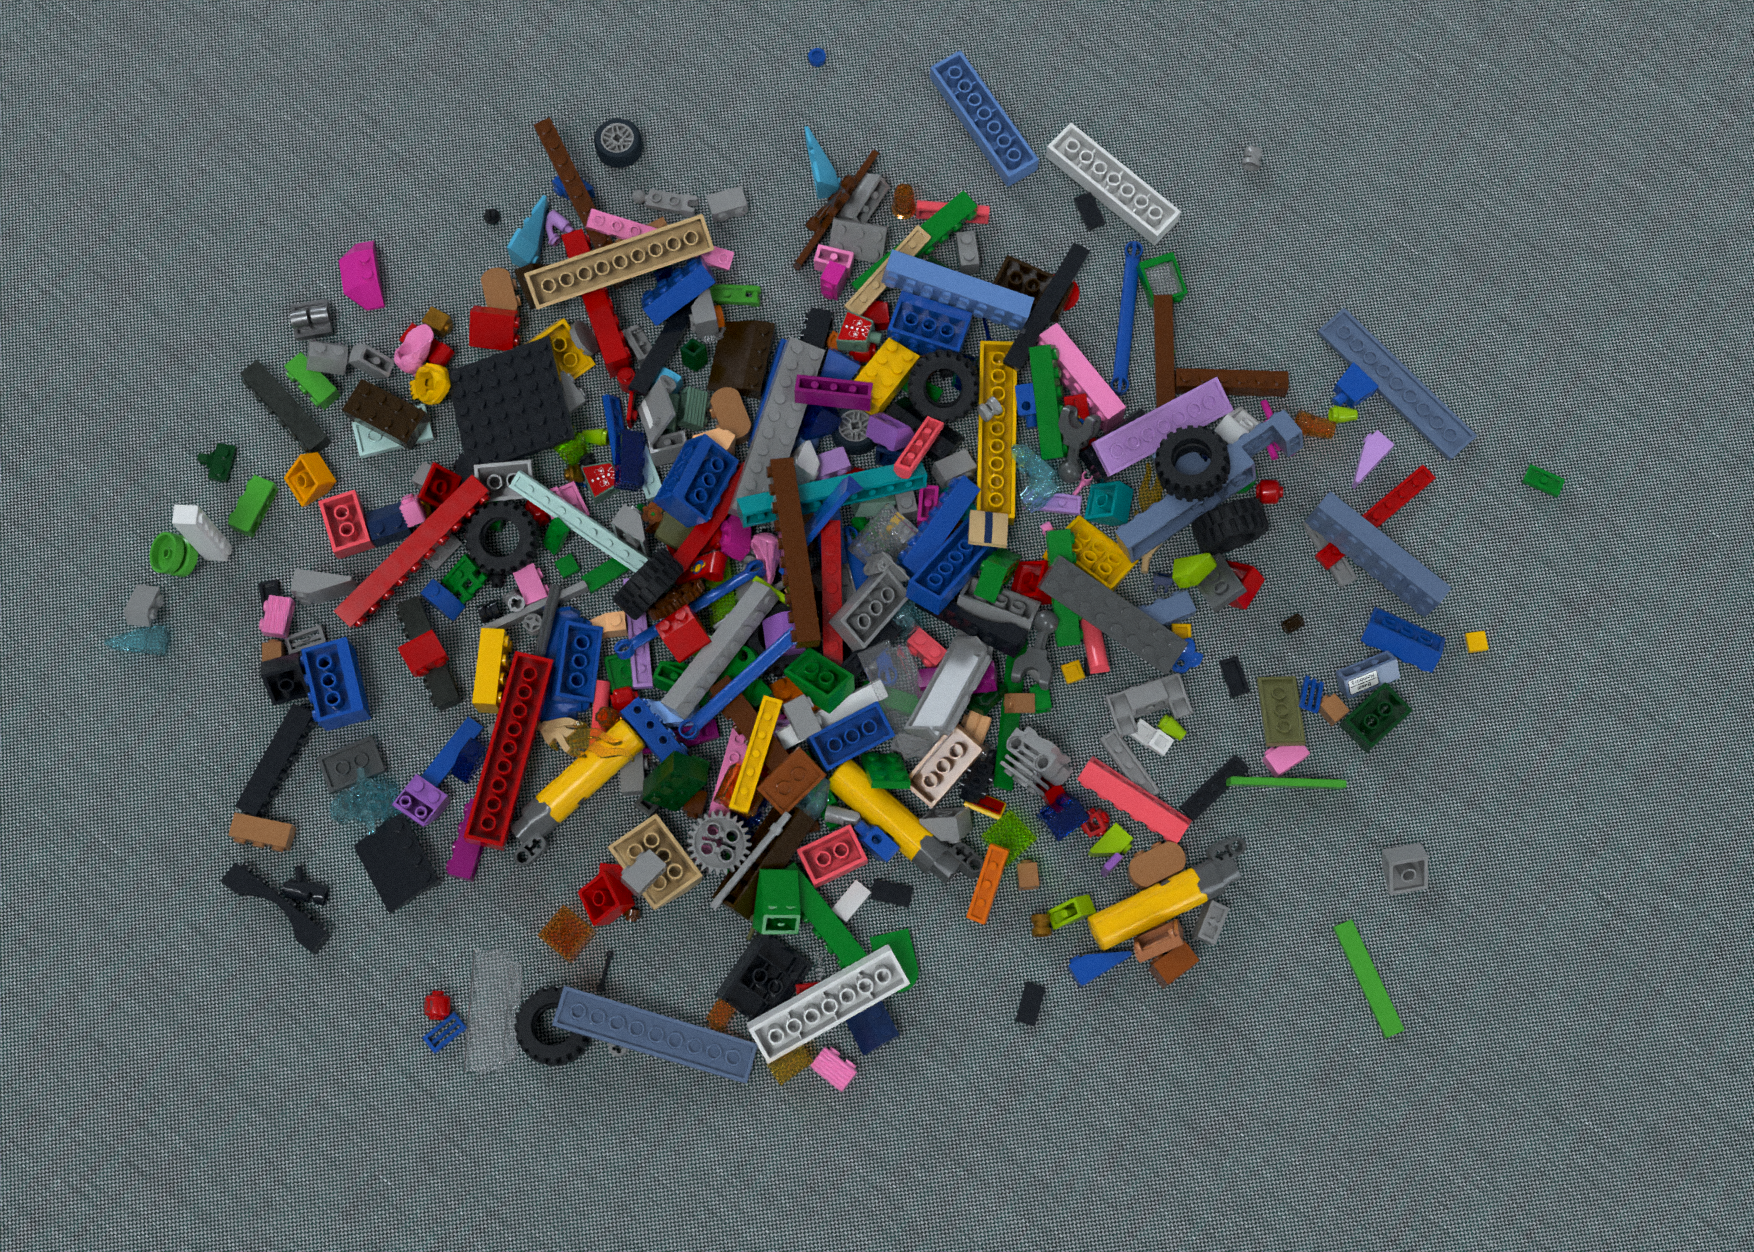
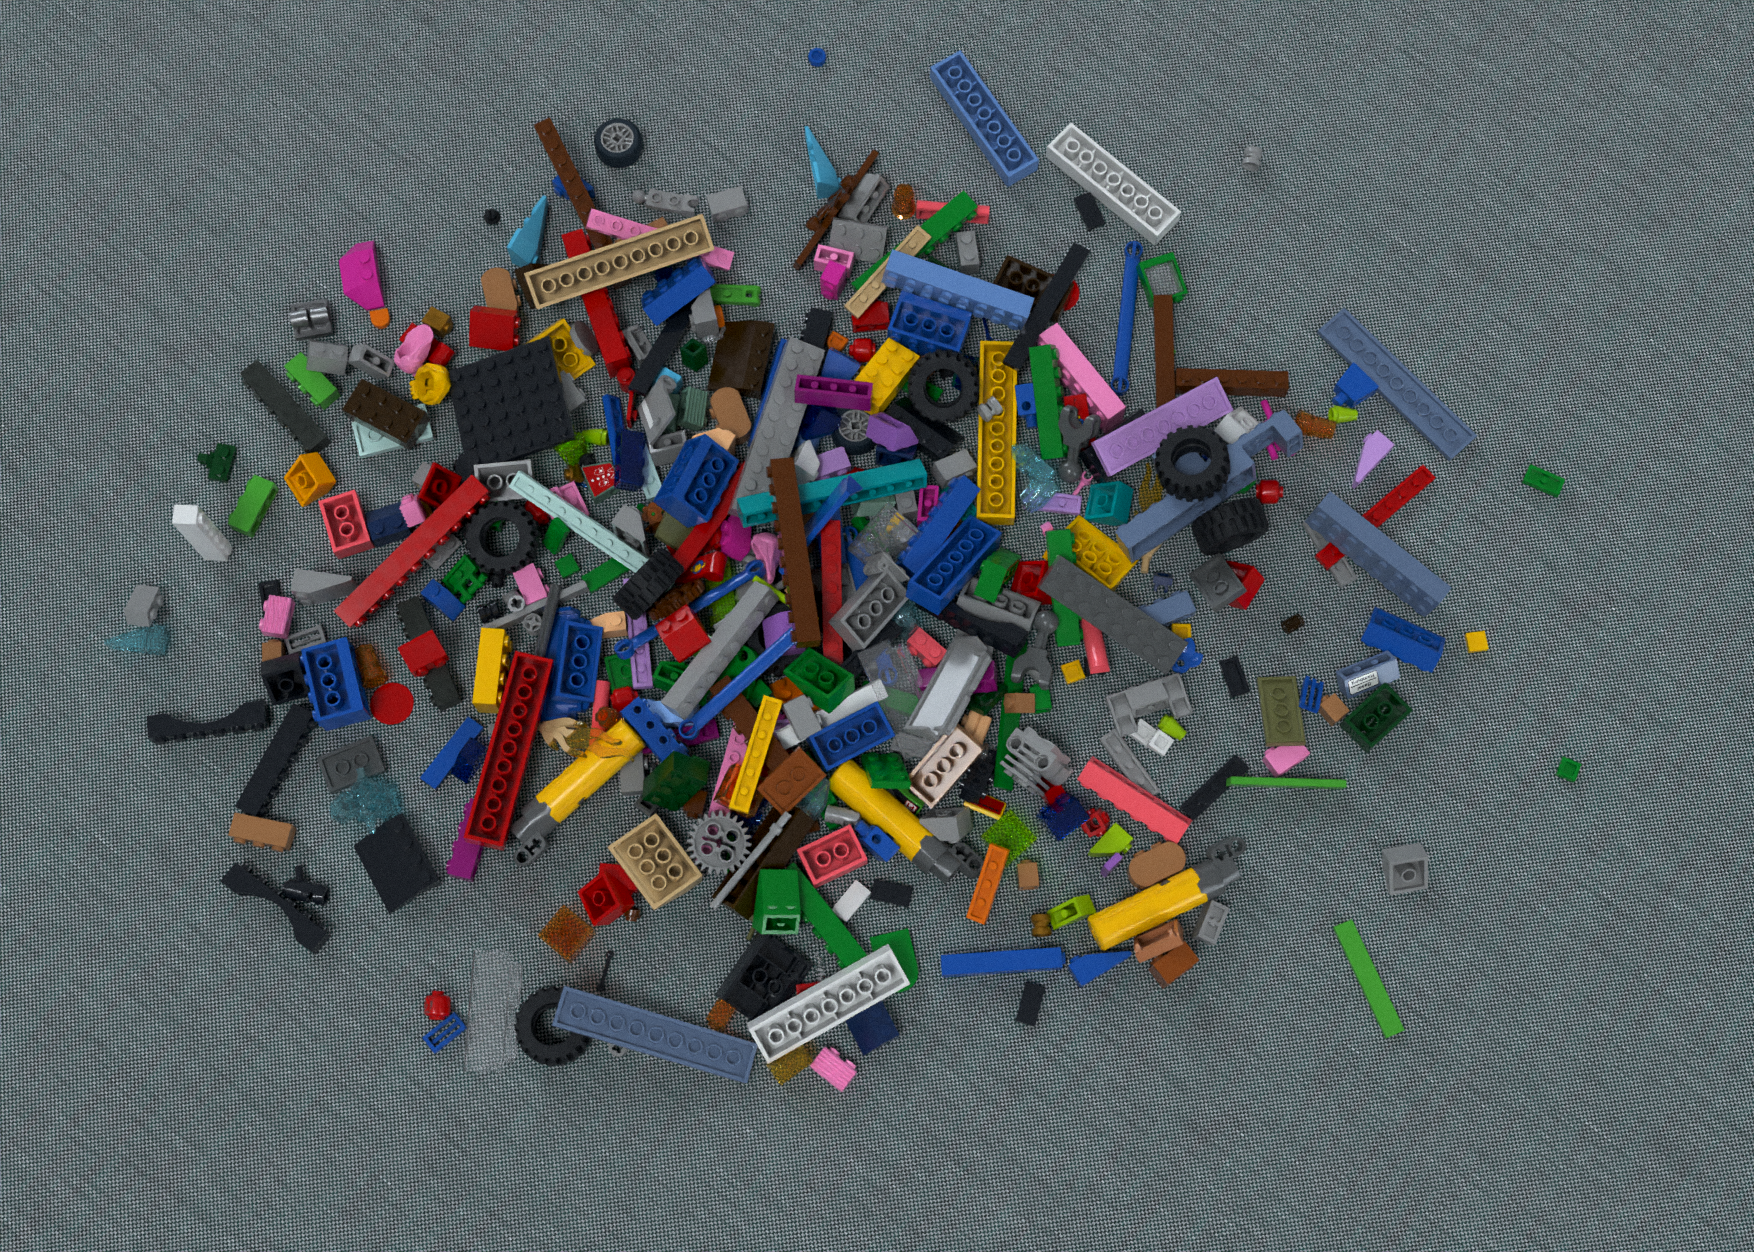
(172, 555): bright green wheel -> none
(248, 716): none -> black arch
(370, 667): none -> clear orange plant
(380, 318): none -> orange tile
(392, 703): none -> red sticker
(421, 801): medium lavender slope -> none
(559, 222): lavender plant -> none
(643, 872): light grey brick -> none
(857, 333): torso -> none
(907, 799): none -> slope
(918, 447): coral brick -> none
(988, 529): tan slope -> none
(1002, 962): none -> blue brick
(1192, 569): lime slope -> none
(1568, 769): none -> green tile

